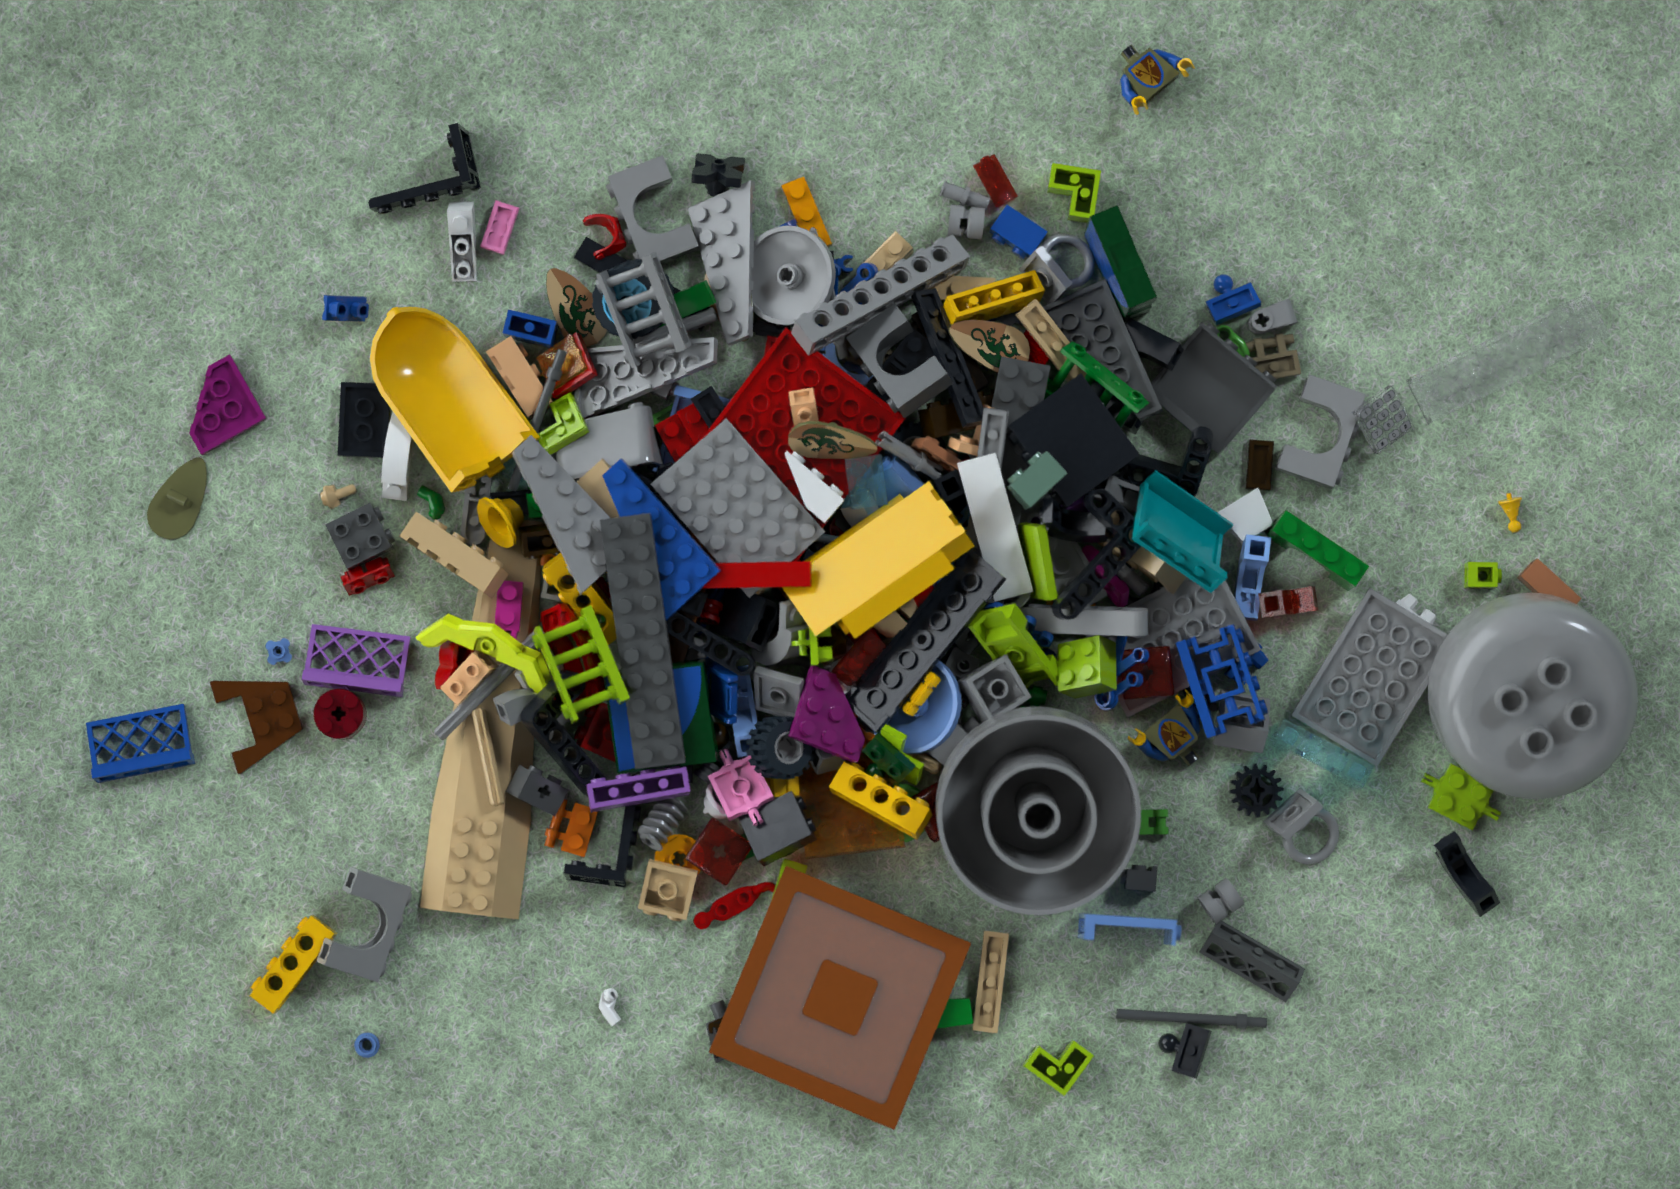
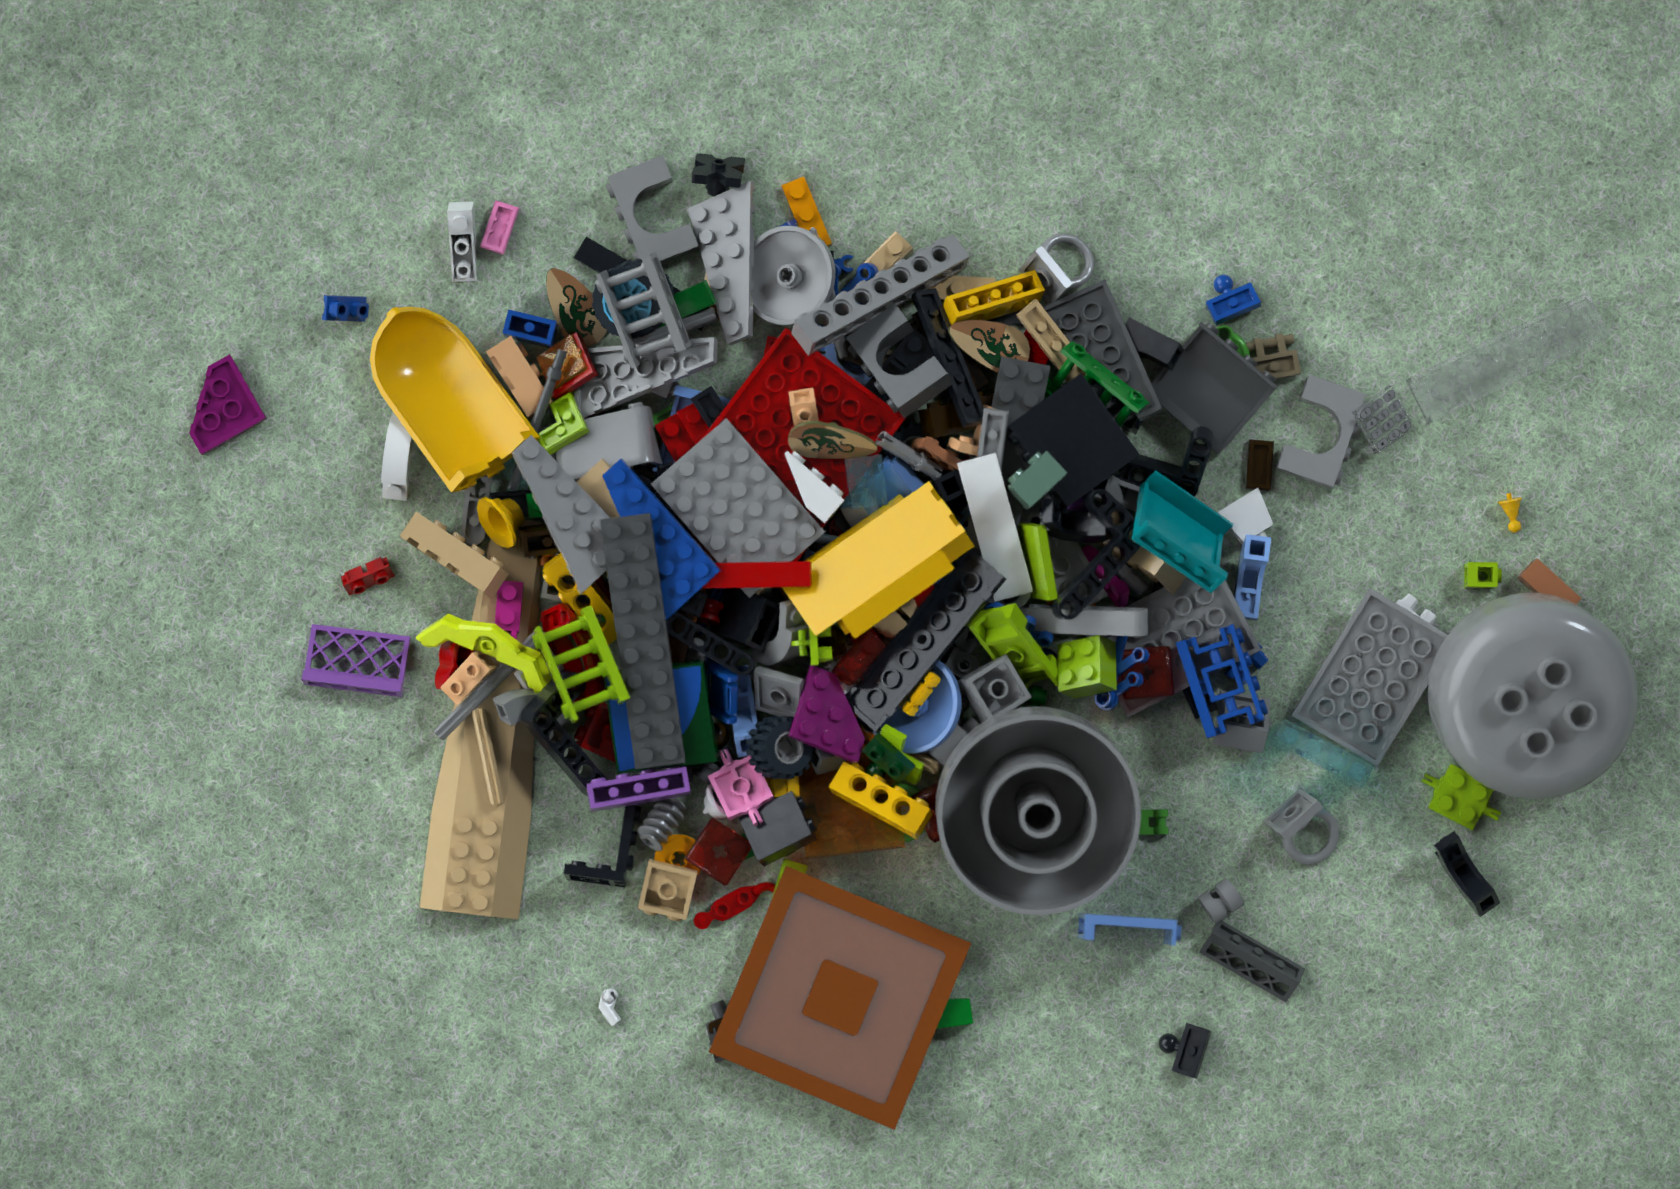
(140, 764): blue fence -> none
(178, 500): olive shield -> none
(262, 988): yellow brick -> none
(269, 712): reddish brown wing -> none
(285, 654): medium blue plate -> none
(331, 496): tan plate -> none
(350, 723): dark red brick -> none
(359, 1045): medium blue plate -> none
(360, 536): dark grey brick -> none
(362, 421): black plate -> none
(369, 958): light grey arch -> none
(435, 501): green arm -> none
(462, 162): black bracket -> none
(537, 790): dark grey brick -> none
(578, 830): orange plate -> none
(613, 226): red helmet -> none
(766, 329): black axle -> none
(964, 196): light grey pin -> none
(974, 223): light grey wheel -> none
(990, 982): tan plate -> none
(995, 180): clear red hinge -> none
(1017, 232): blue brick -> none
(1059, 1072): lime brick -> none
(1078, 183): lime brick -> none
(1120, 263): dark green tile -> none
(1139, 879): dark grey brick -> none
(1149, 74): torso -> none
(1172, 733): torso -> none
(1241, 1021): dark grey bar -> none
(1266, 790): black gear -> none
(1275, 315): light grey piece -> none
(1288, 602): clear red brick -> none
(1294, 533): green arch -> none

